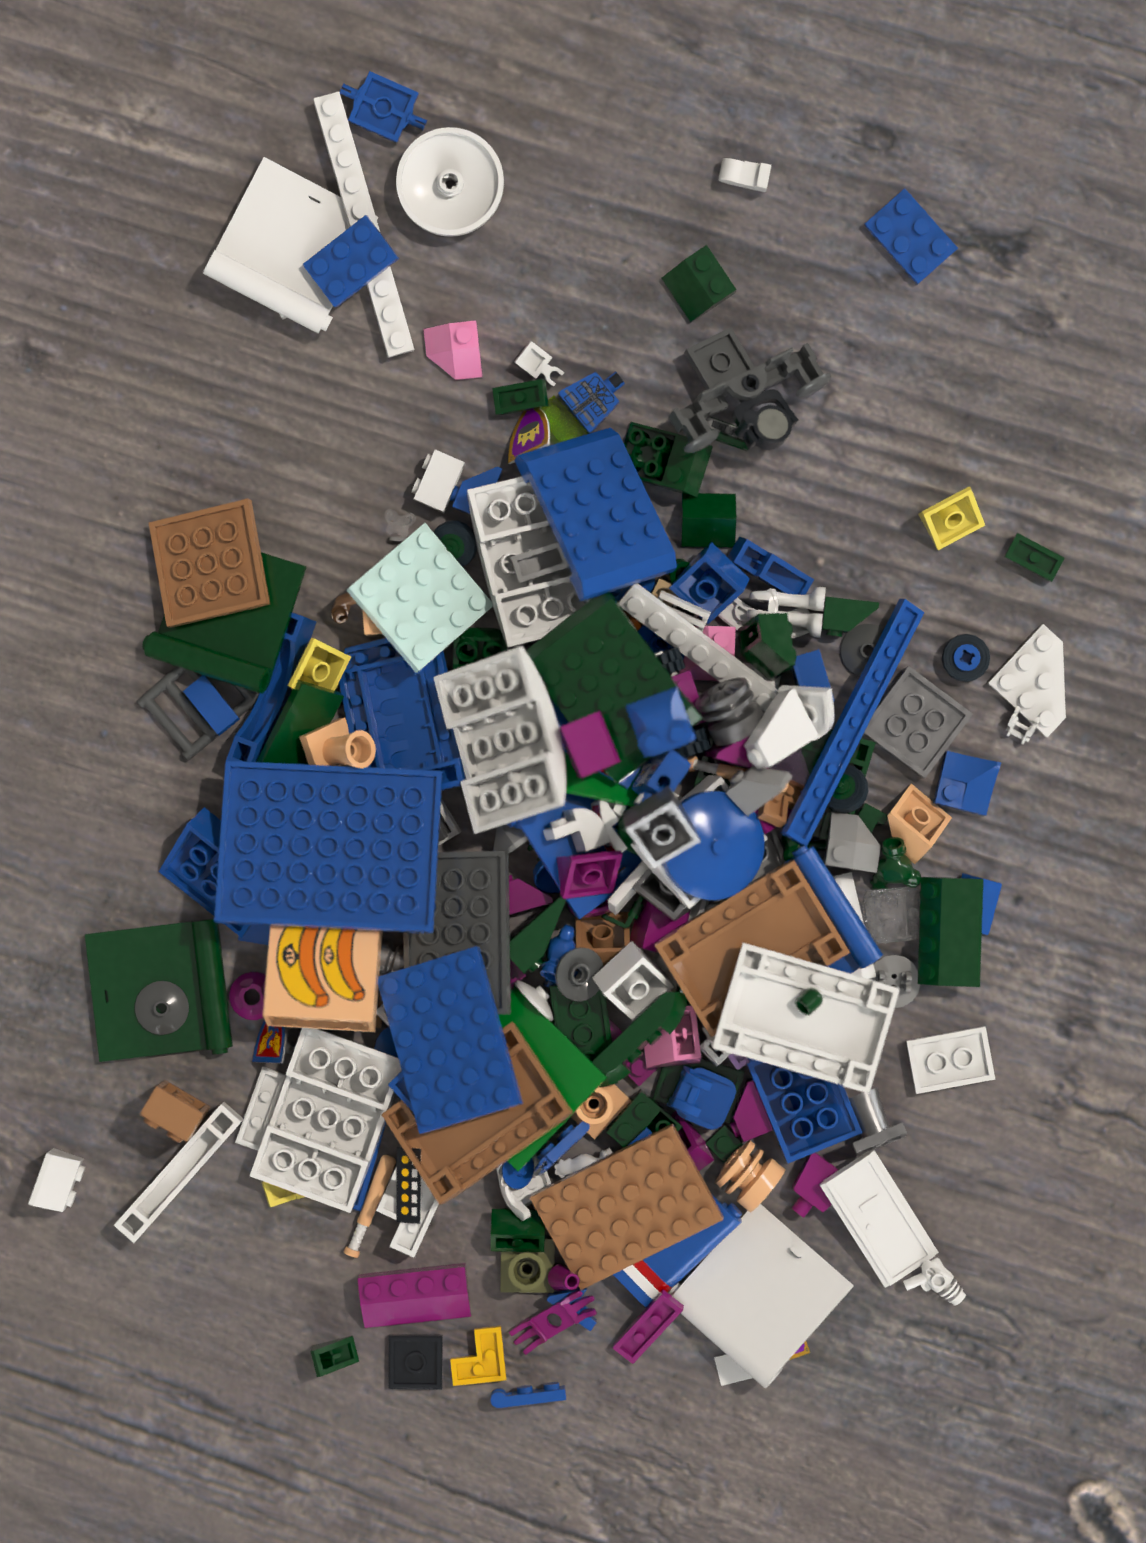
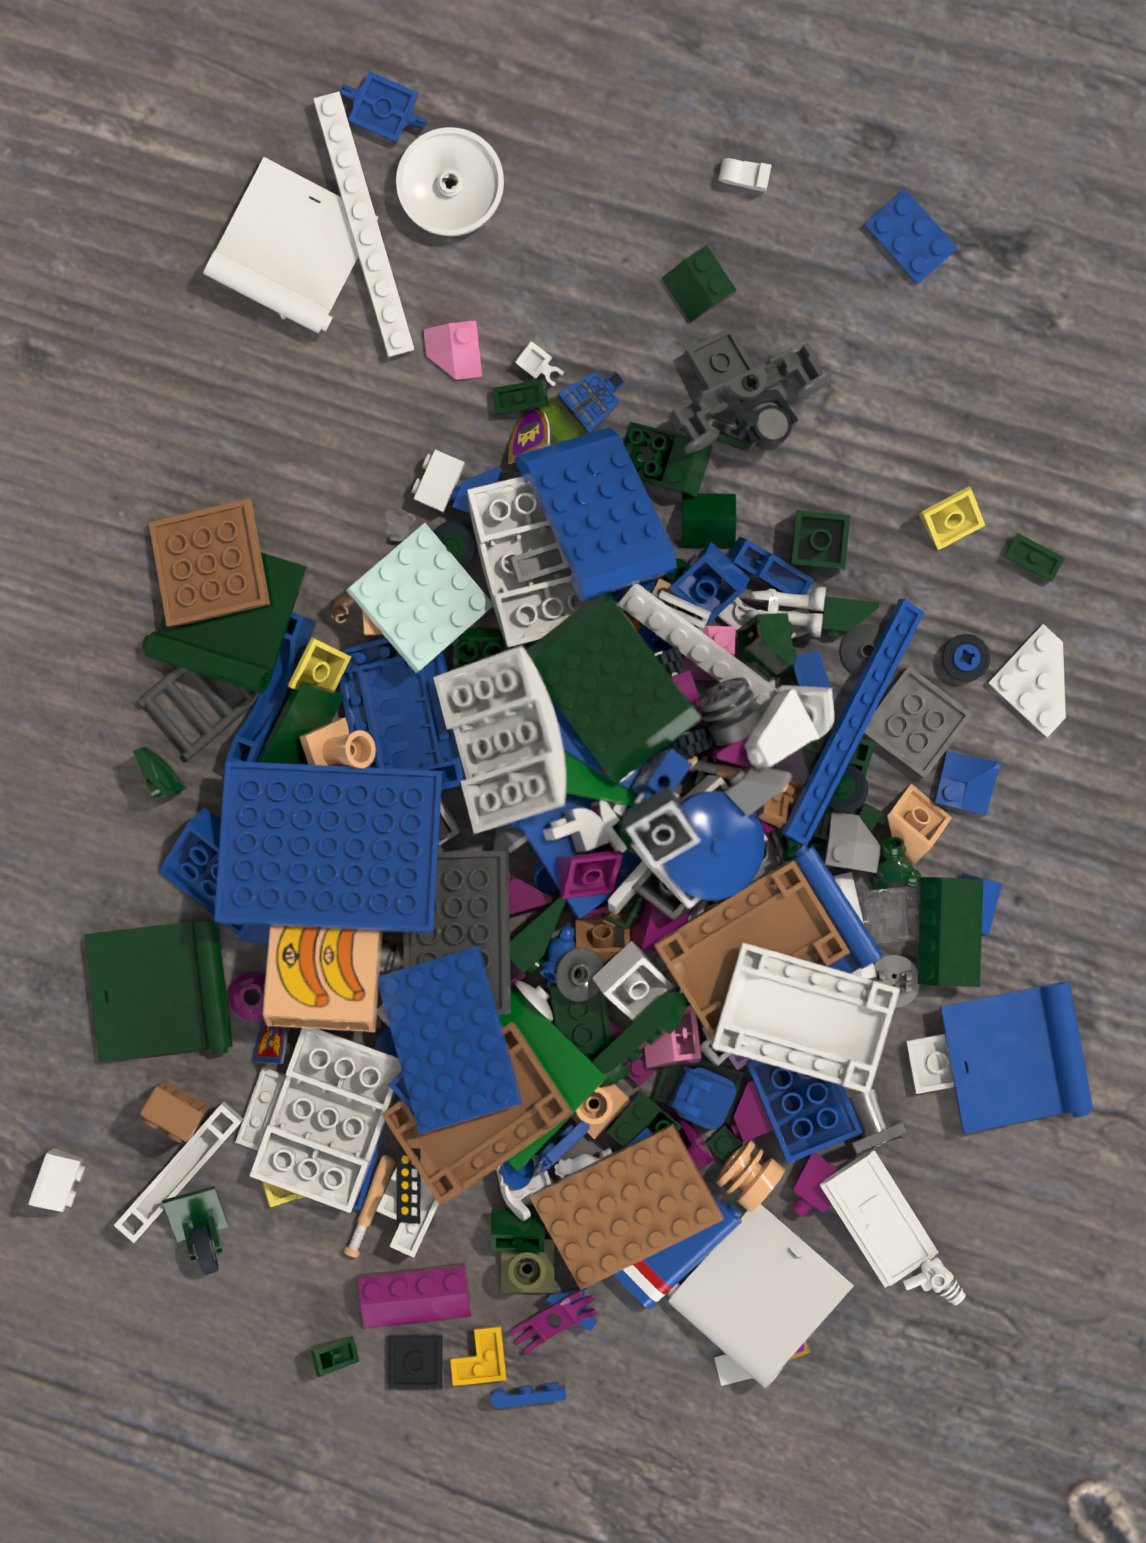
(159, 774): none -> dark green slope
(172, 997): dark grey dish -> none
(192, 1219): none -> dark green plate
(211, 705): blue slope -> none
(350, 261): blue plate -> none
(561, 1278): magenta cone -> none
(588, 745): magenta slope -> none
(648, 1326): magenta plate -> none
(660, 722): blue slope -> none
(809, 1001): dark green piece -> none
(820, 540): none -> dark green brick
(1018, 1057): none -> blue door
(1029, 730): white piece -> none

